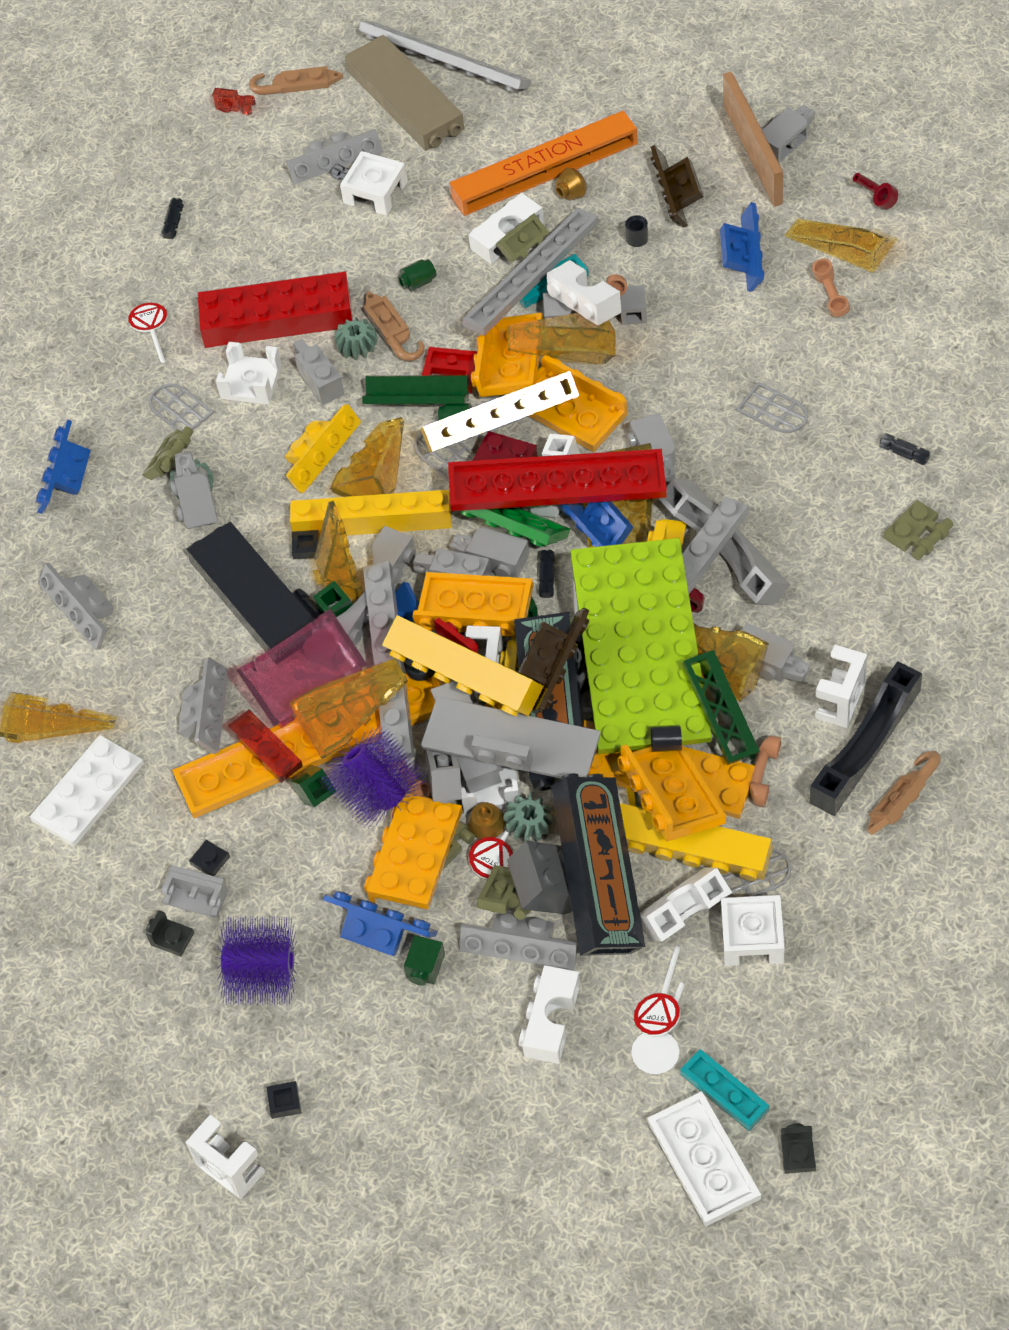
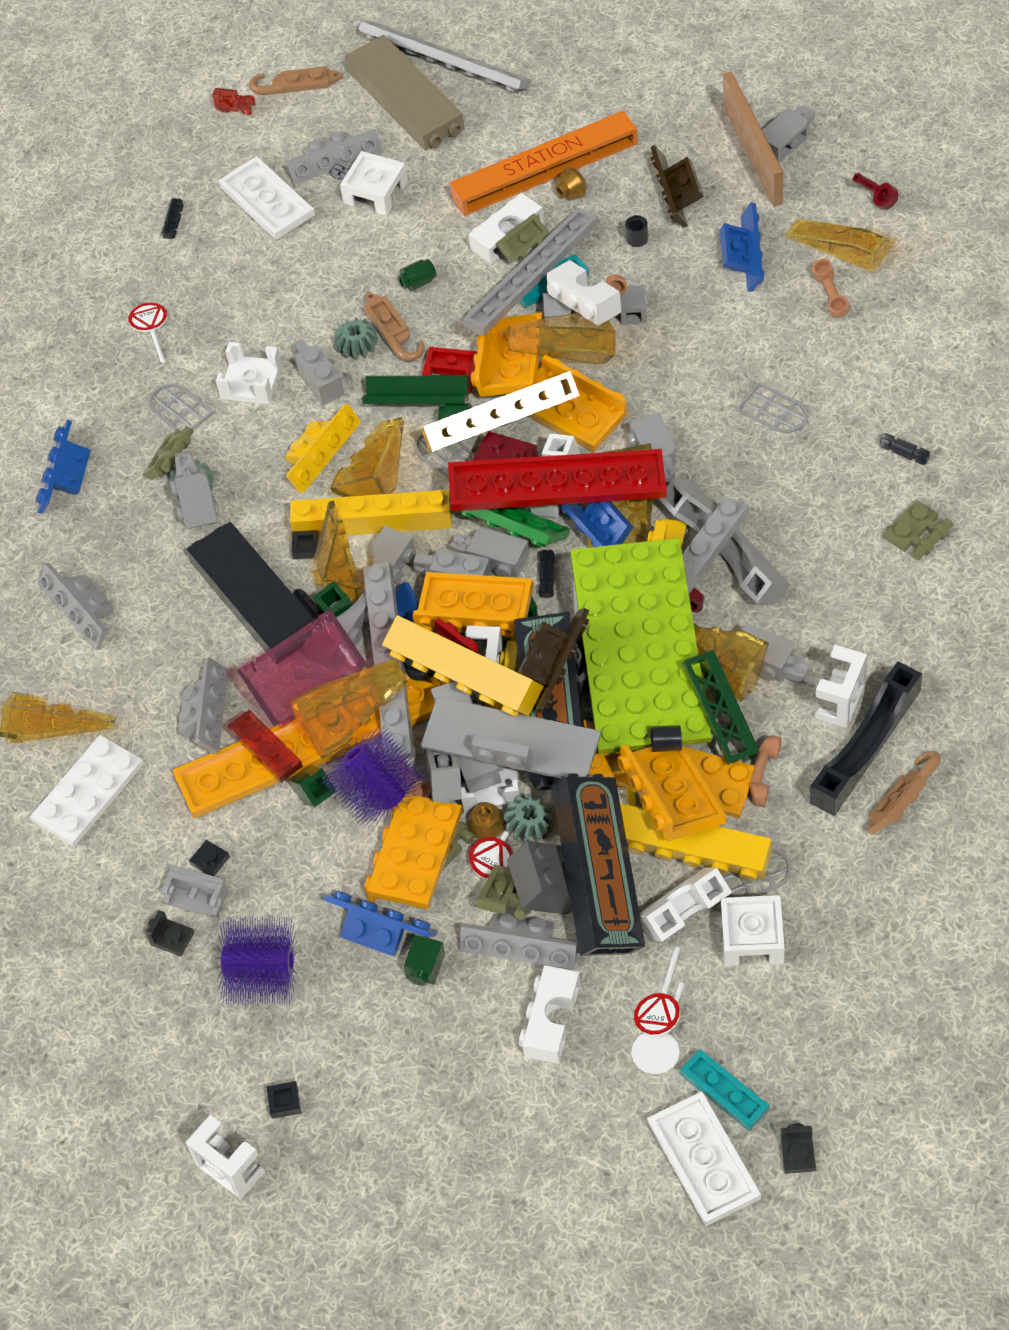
(266, 198): none -> white plate
(274, 309): red brick -> none

